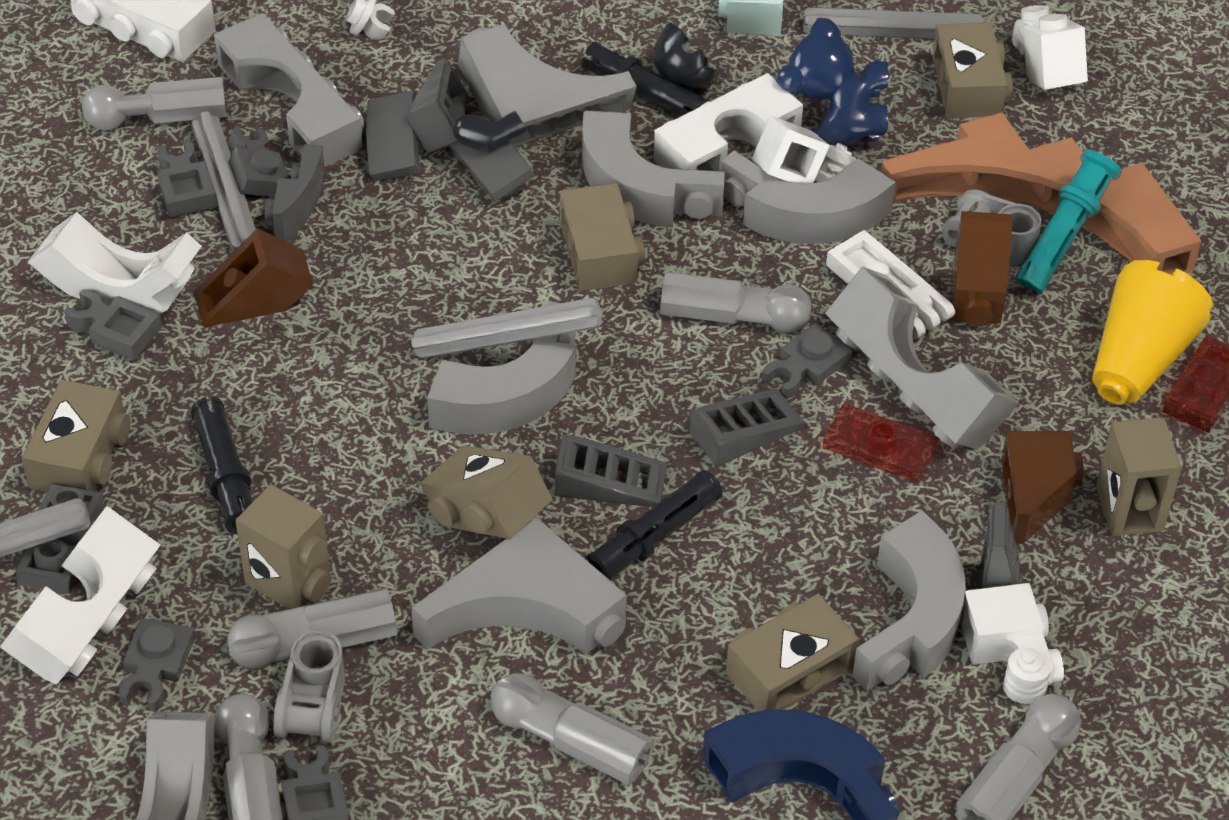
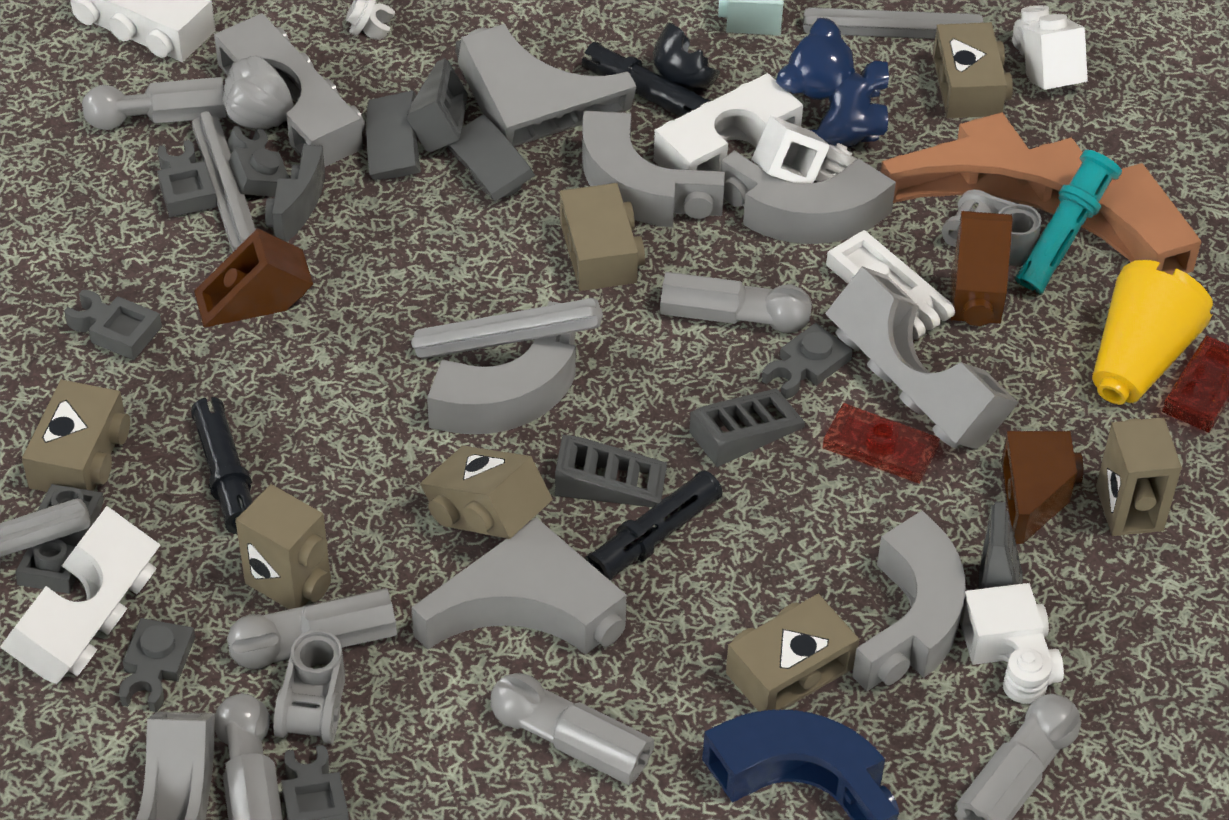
(83, 259): white arch -> none
(256, 94): none -> light grey hair
(486, 134): black arm -> none

